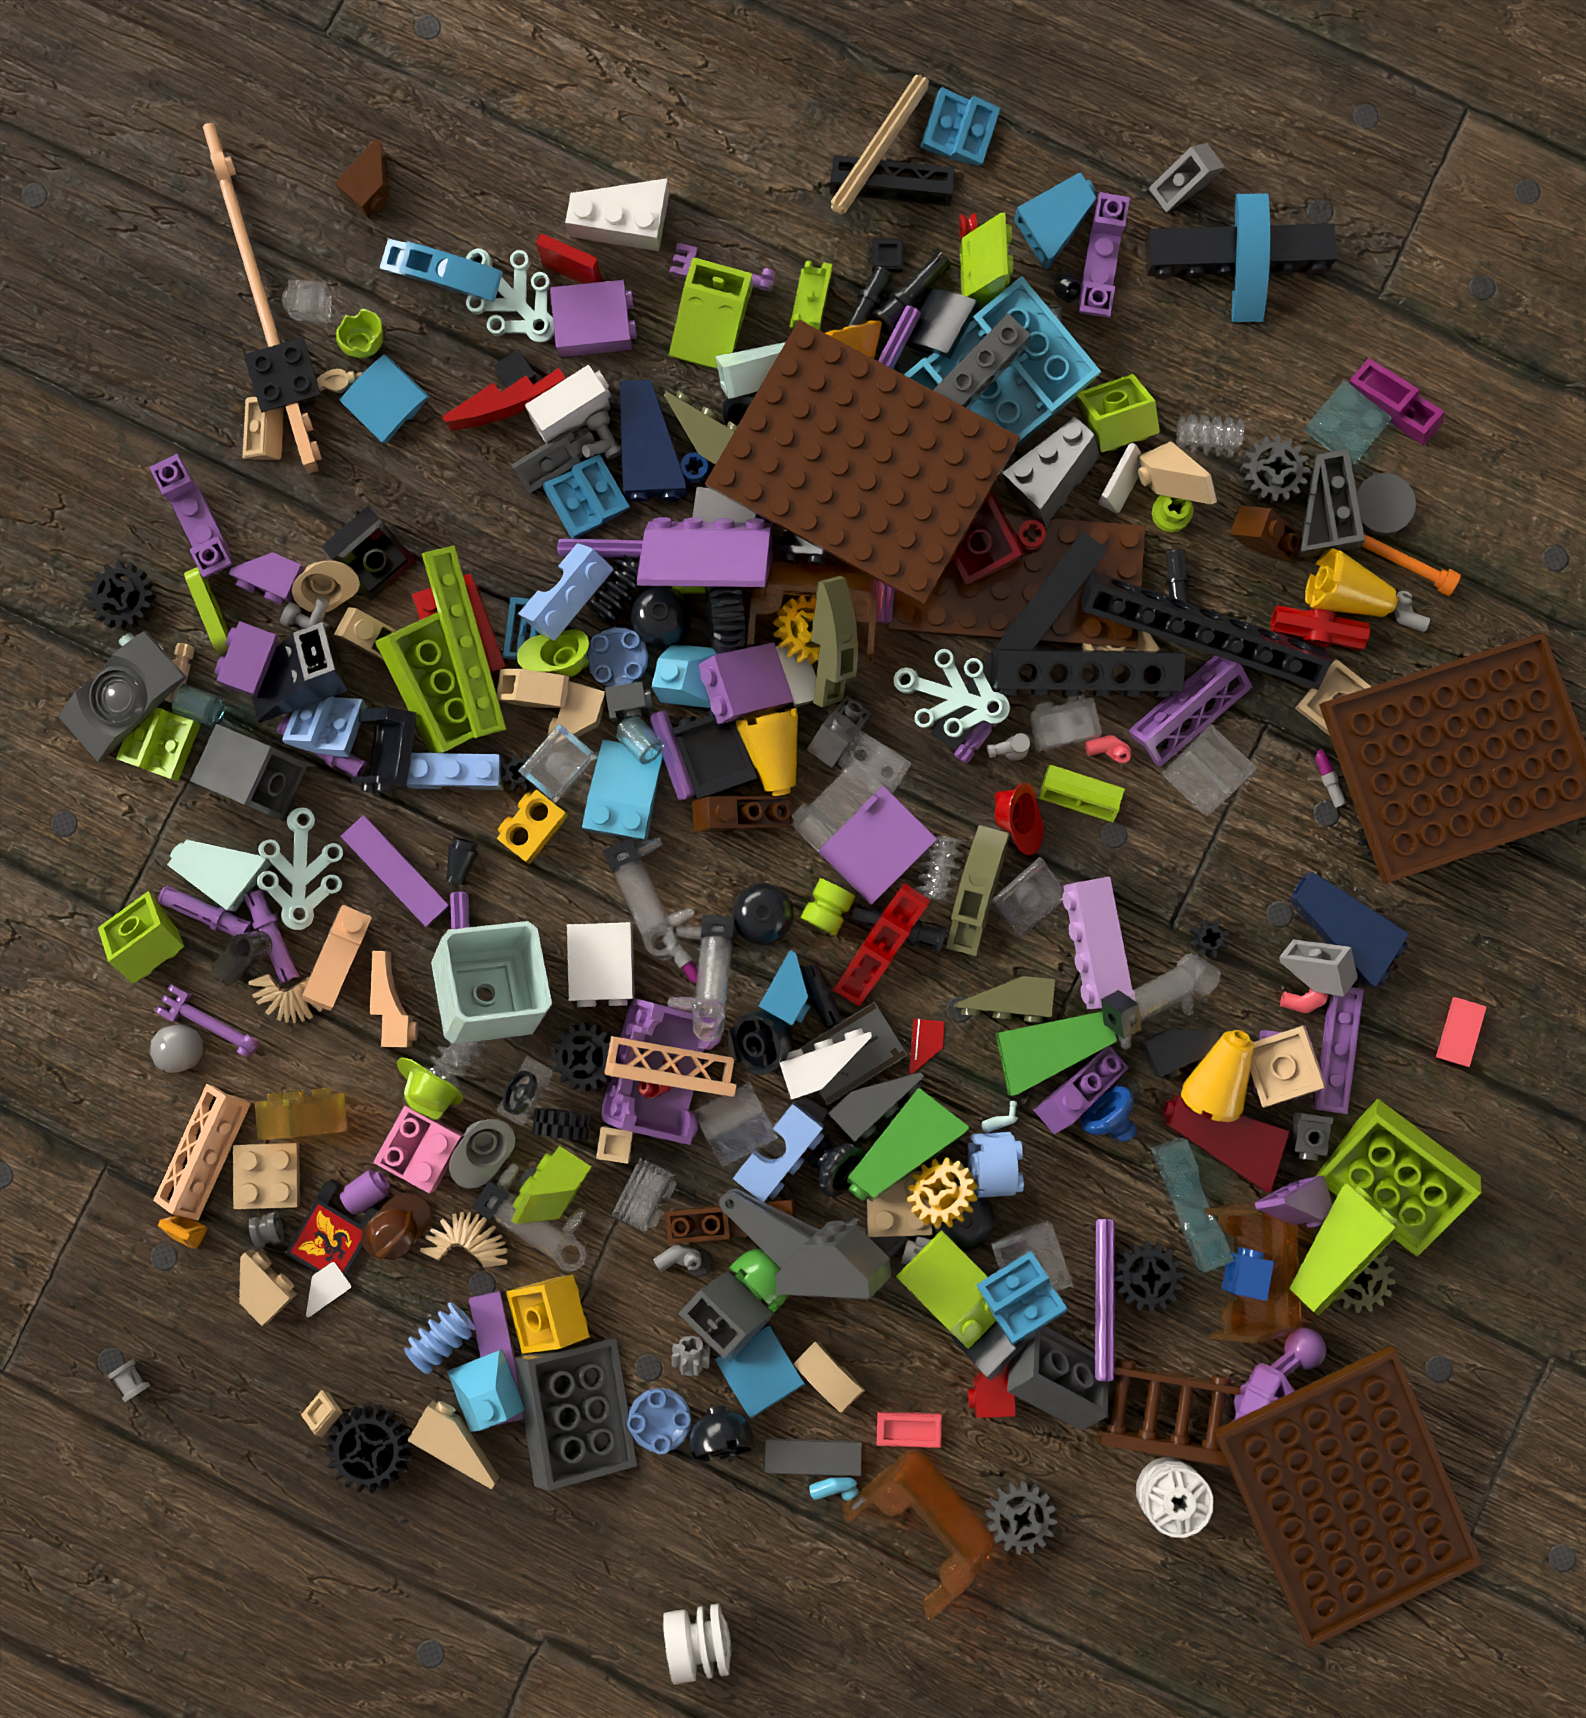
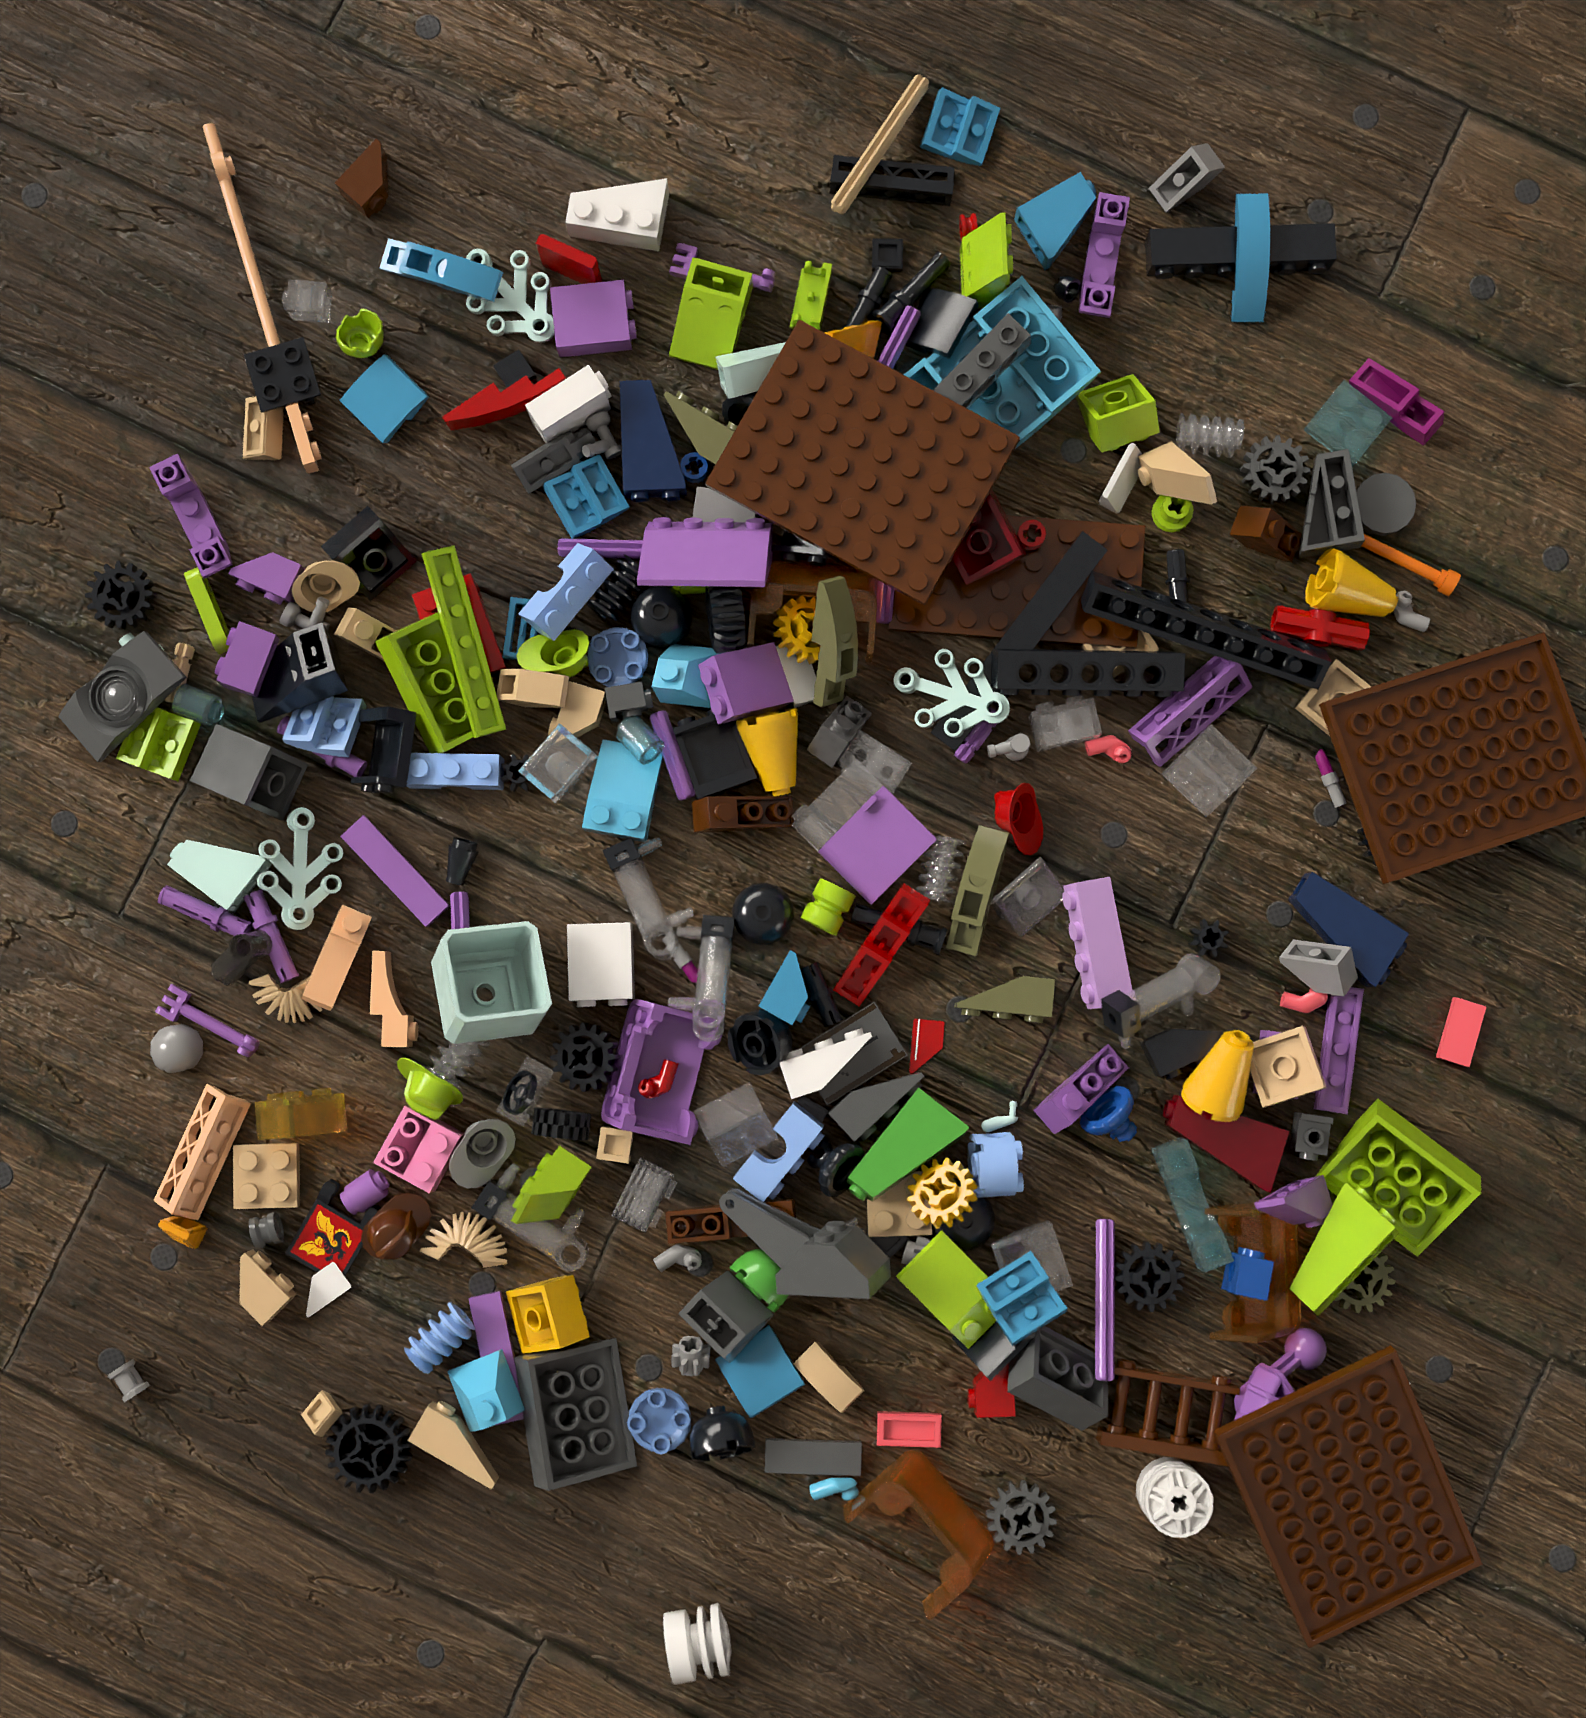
(140, 938): lime slope -> none
(337, 380): tan piece -> none
(538, 831): yellow brick -> none
(674, 1079): light nougat fence -> none
(1047, 1048): bright green slope -> none
(1052, 470): wedge -> none
(1081, 793): lime piece -> none

